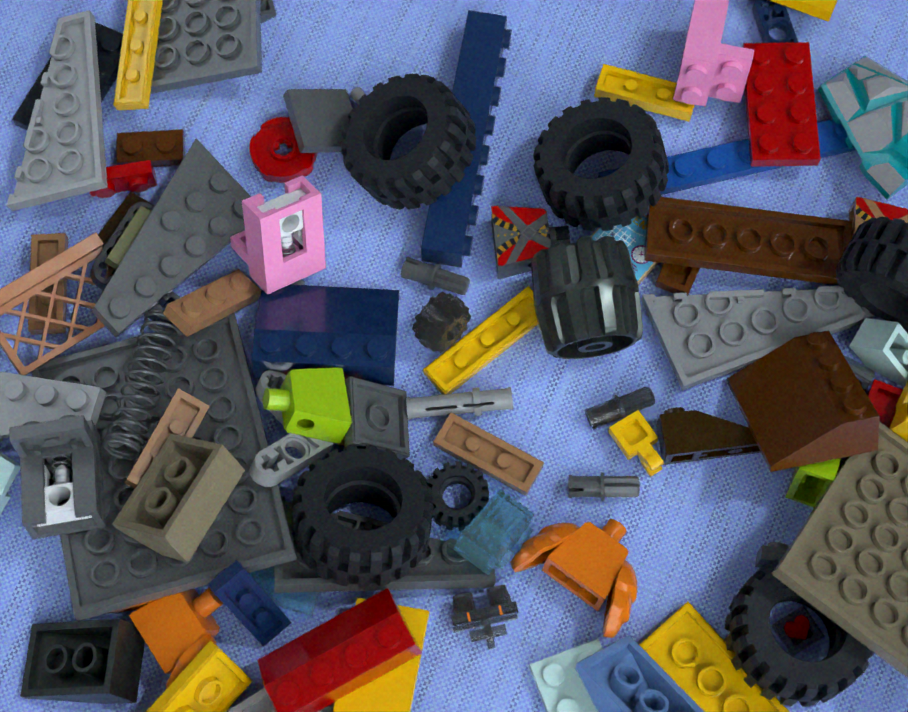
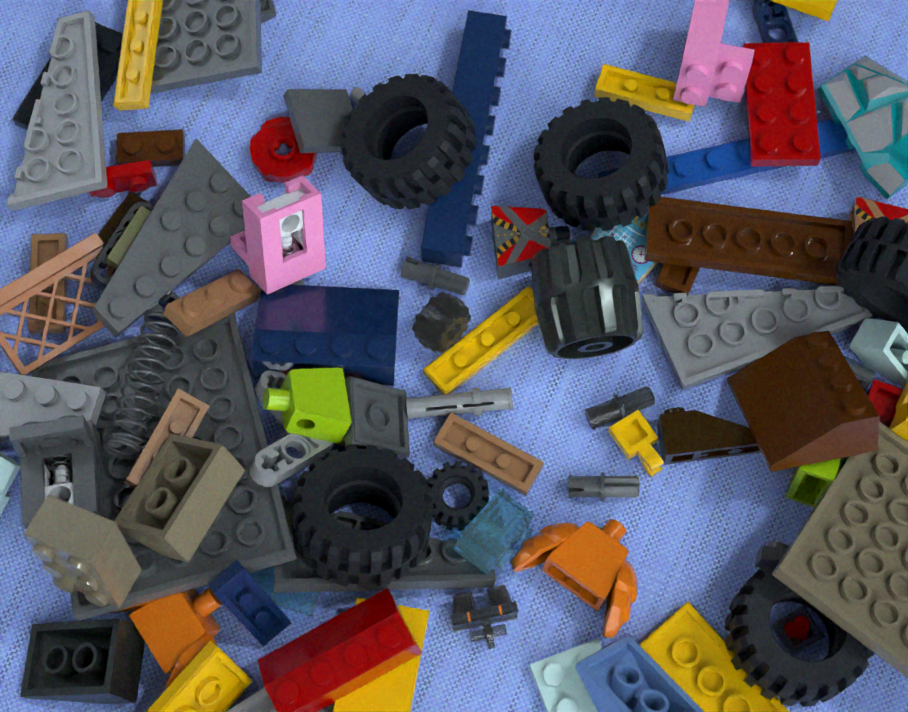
(83, 552): none -> dark tan brick

